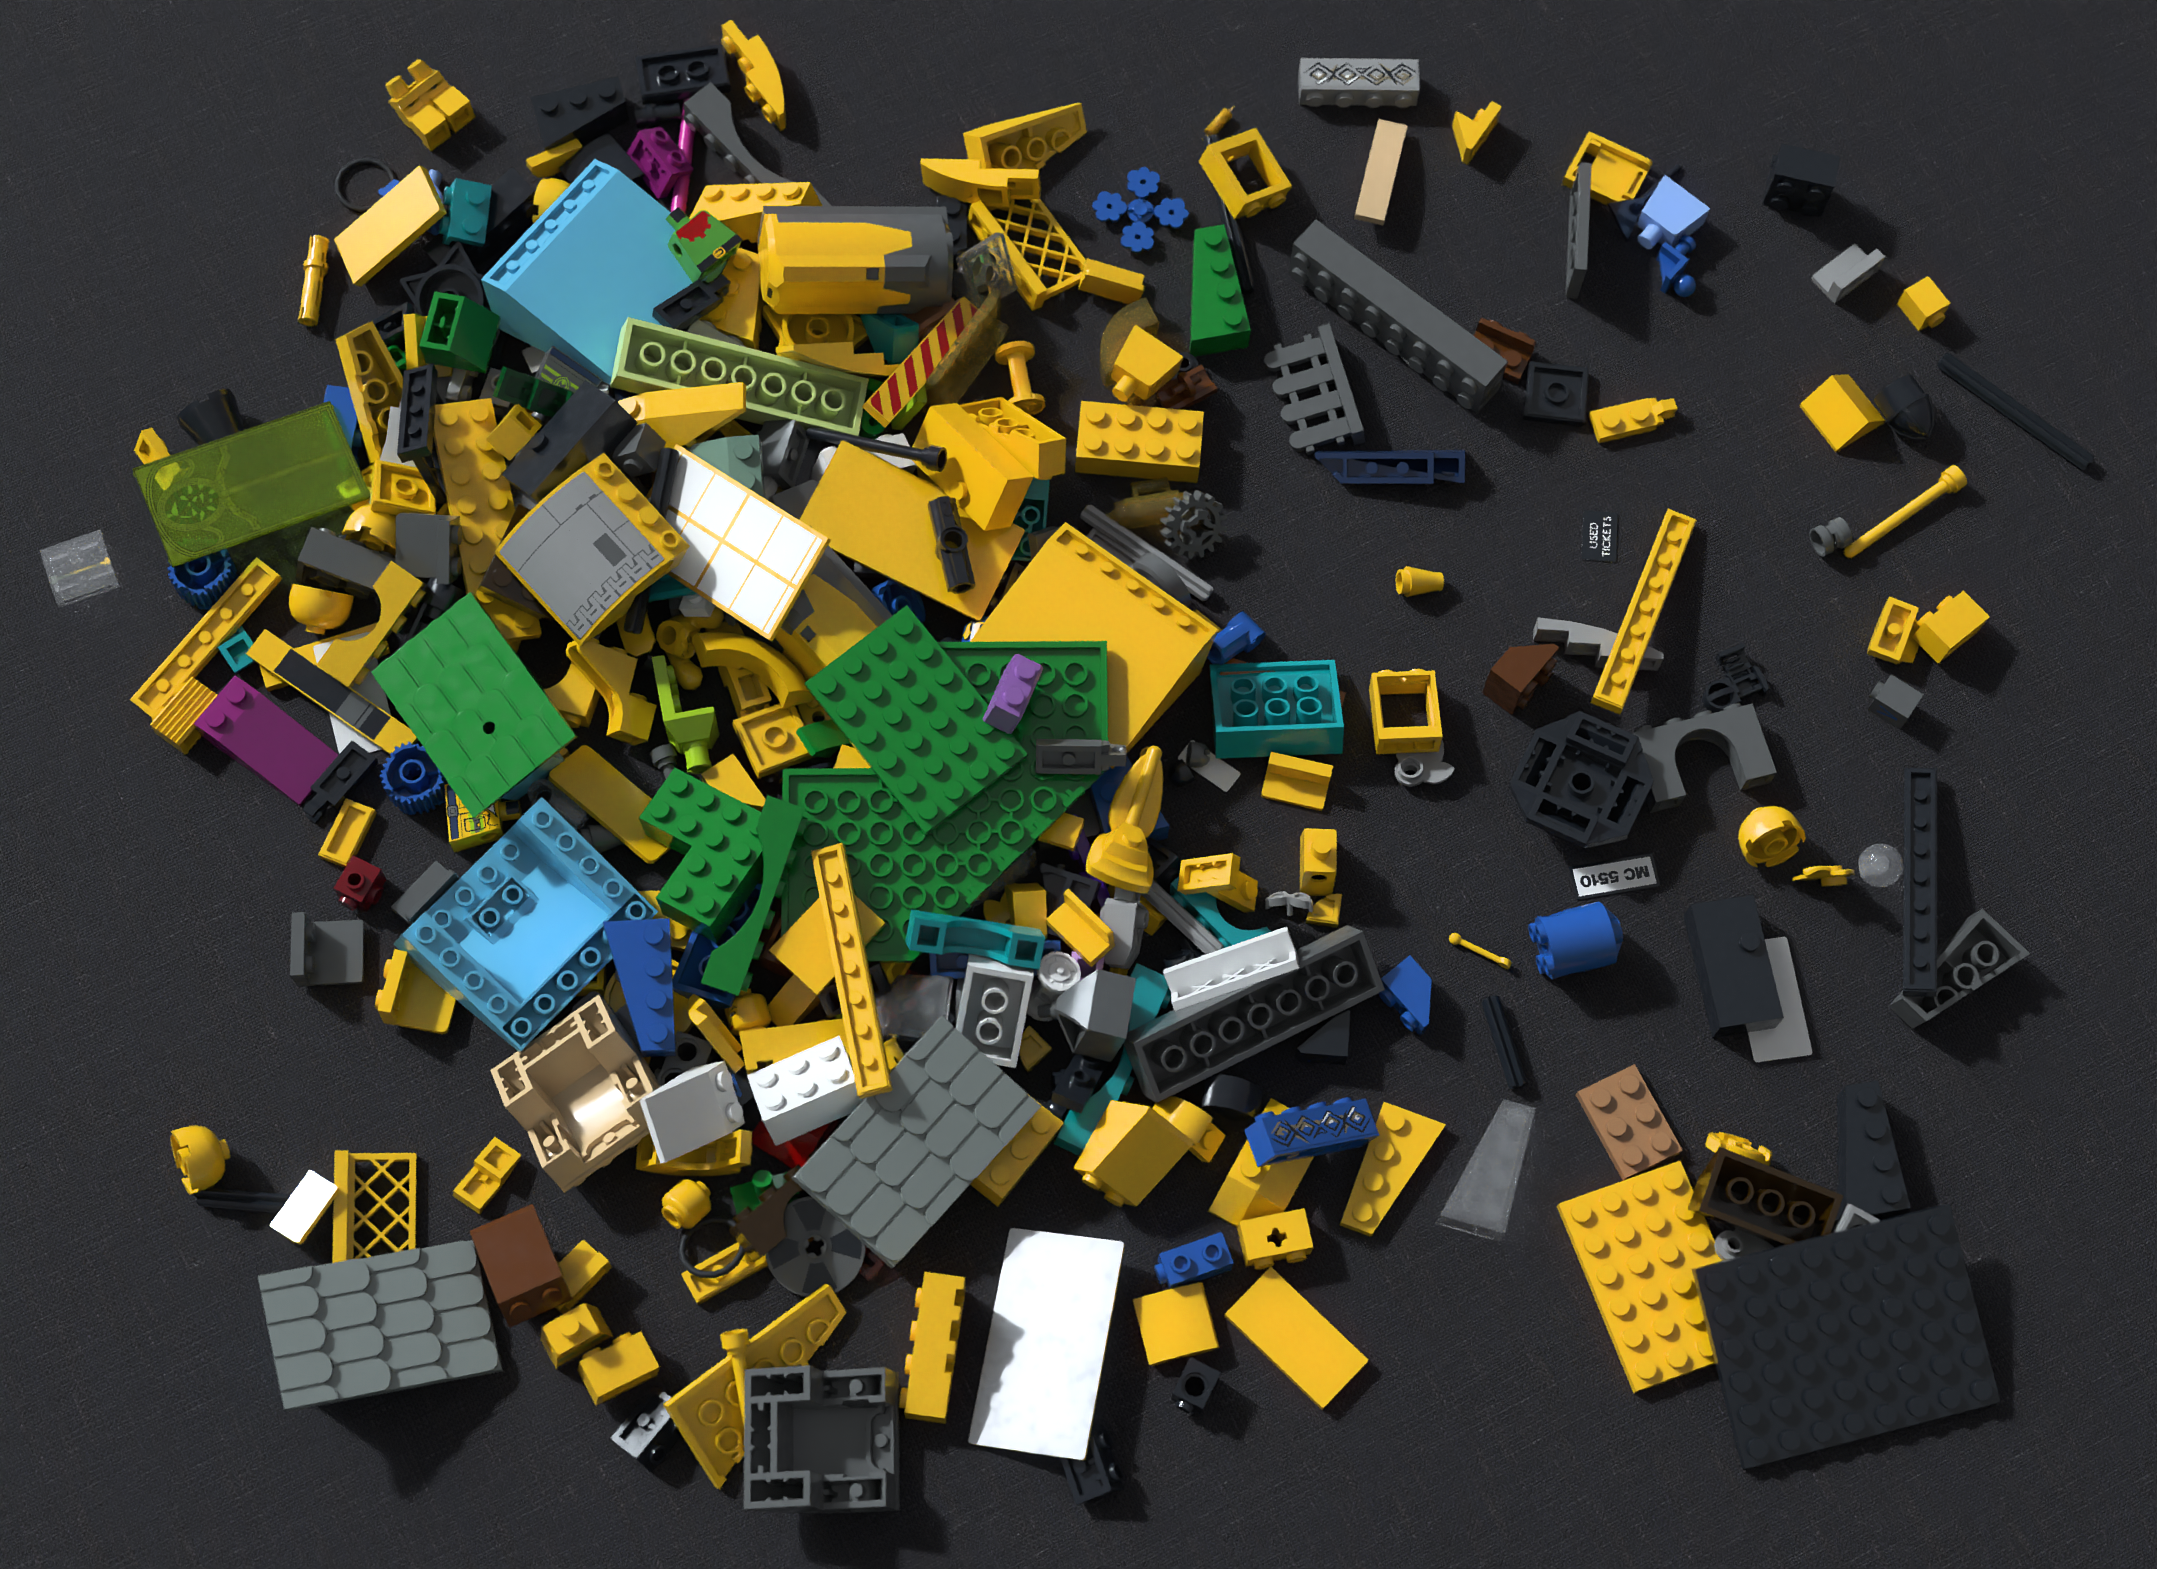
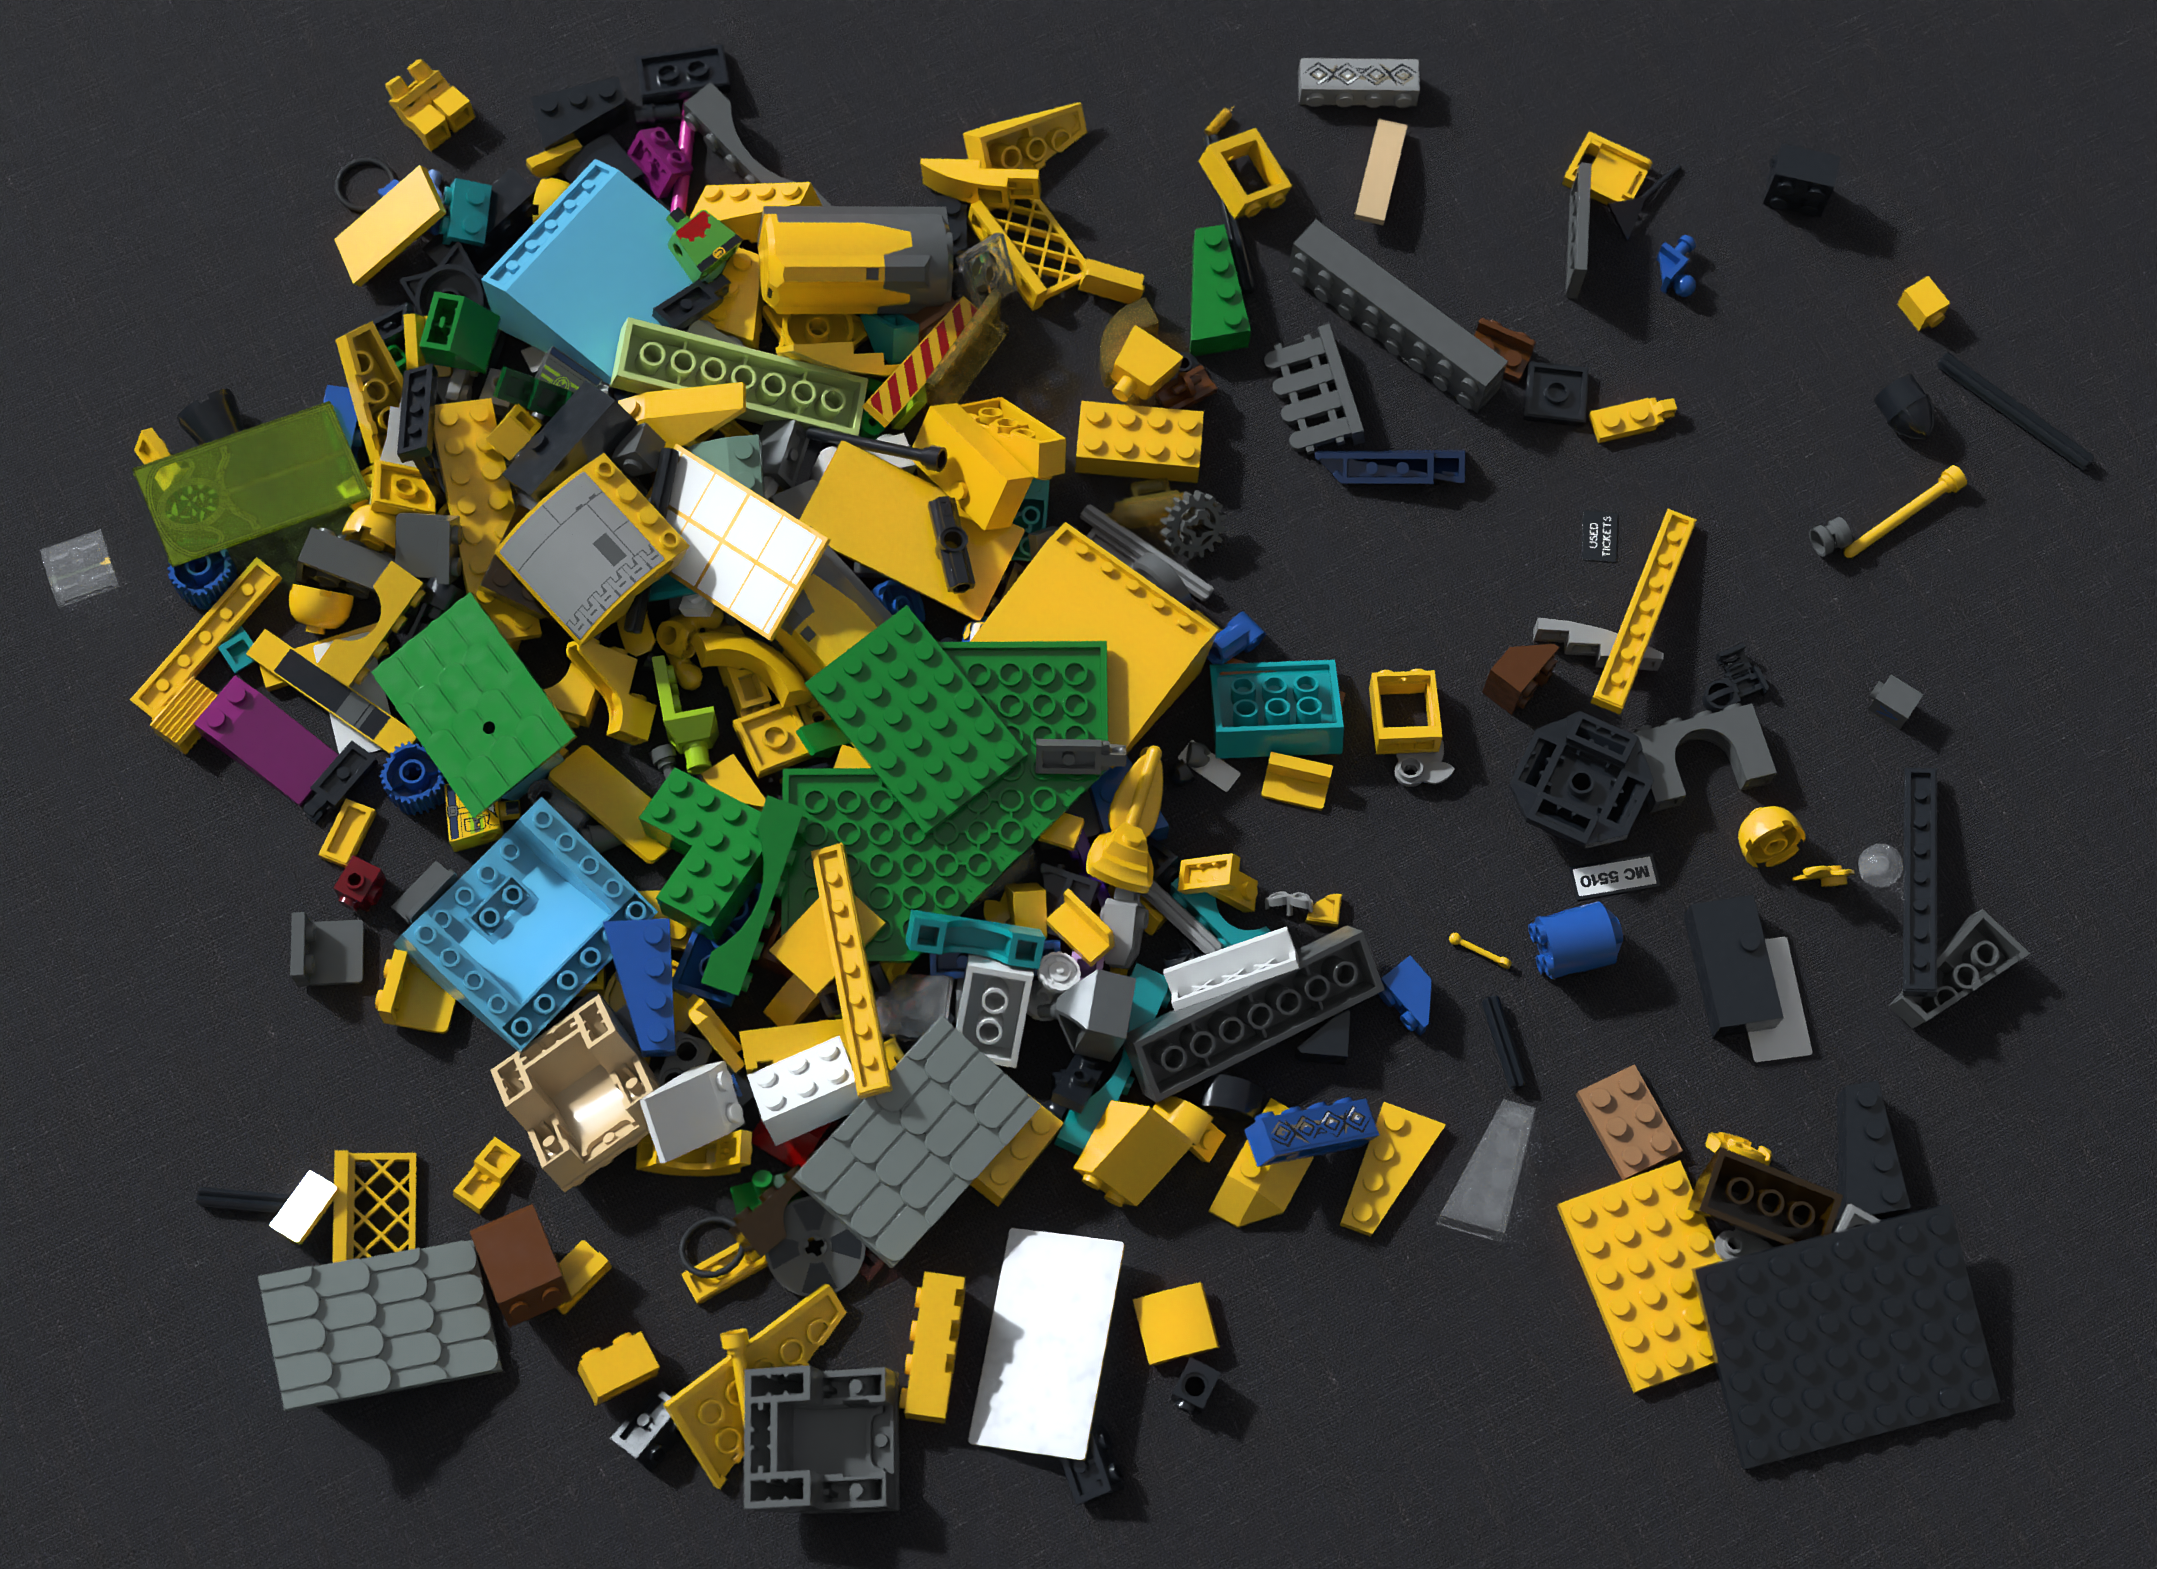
(199, 1157): yellow cylinder -> none
(314, 269): yellow pin -> none
(574, 1334): yellow torso -> none
(686, 1203): yellow head -> none
(748, 1012): yellow head -> none
(760, 72): yellow slope -> none
(1013, 693): medium lavender brick -> none
(1016, 355): yellow hose -> none
(1032, 1048): yellow tile -> none
(1140, 210): blue plant -> none
(1194, 1261): blue brick -> none
(1289, 1226): yellow brick -> none
(1296, 1338): yellow tile -> none
(1318, 857): yellow torso -> none
(1416, 581): yellow cone -> none
(1472, 133): yellow slope -> none
(1670, 215): light blue torso -> none
(1841, 411): yellow slope -> none
(1847, 272): light grey panel -> none
(1894, 633): yellow slope -> none
(1950, 626): yellow brick -> none

